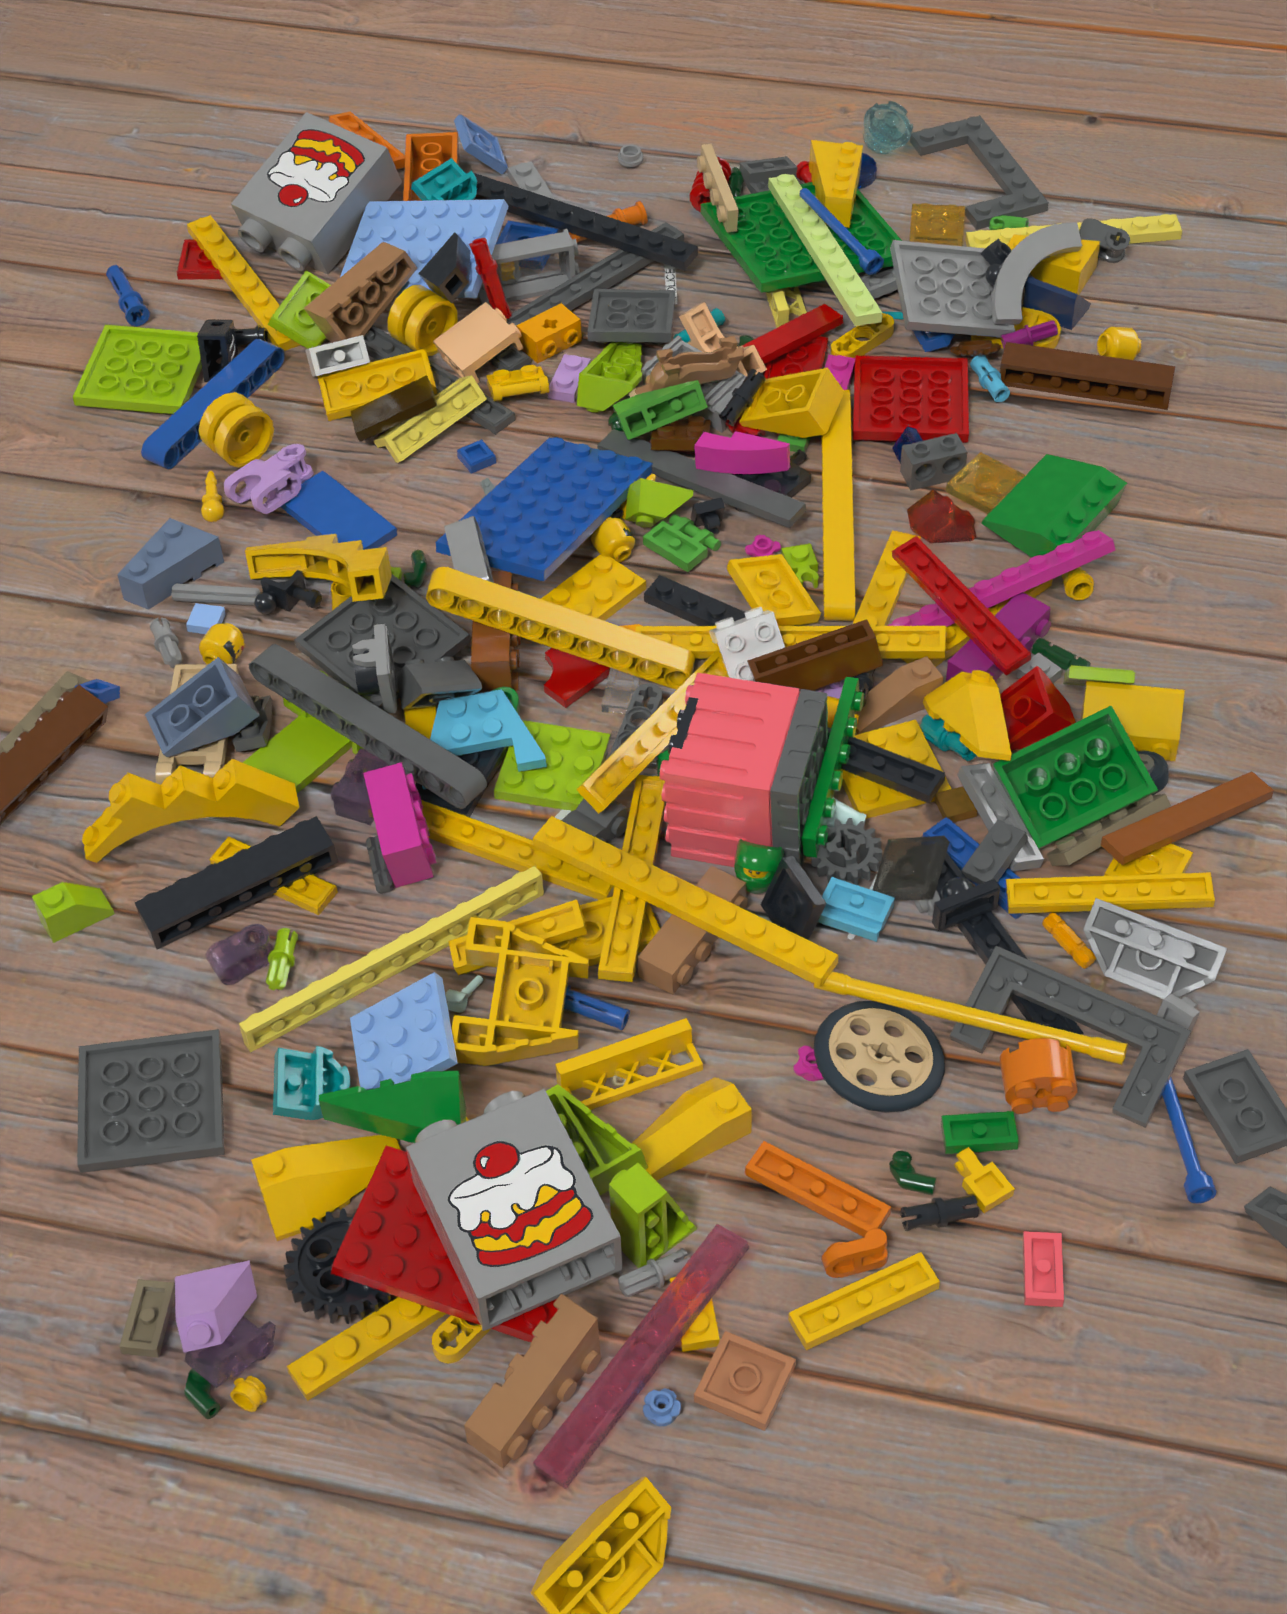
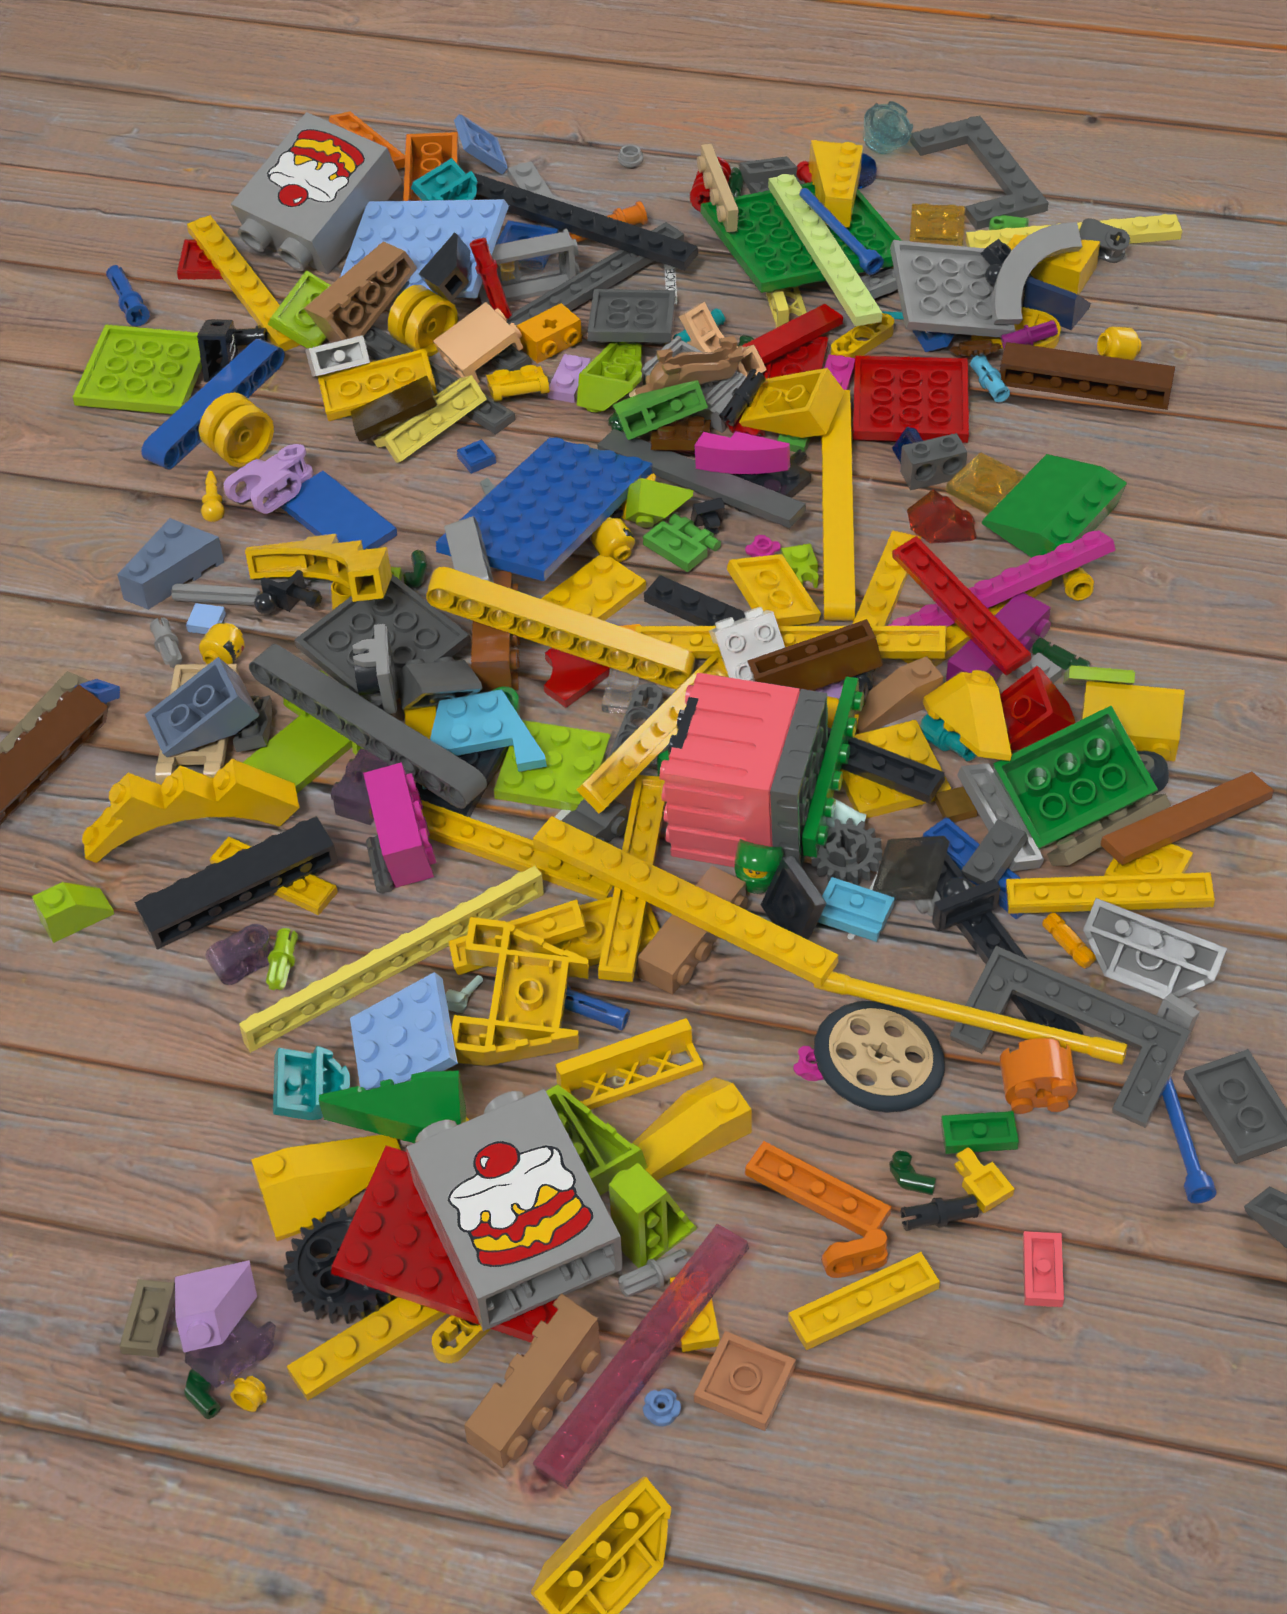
(150, 1101): dark grey plate -> none

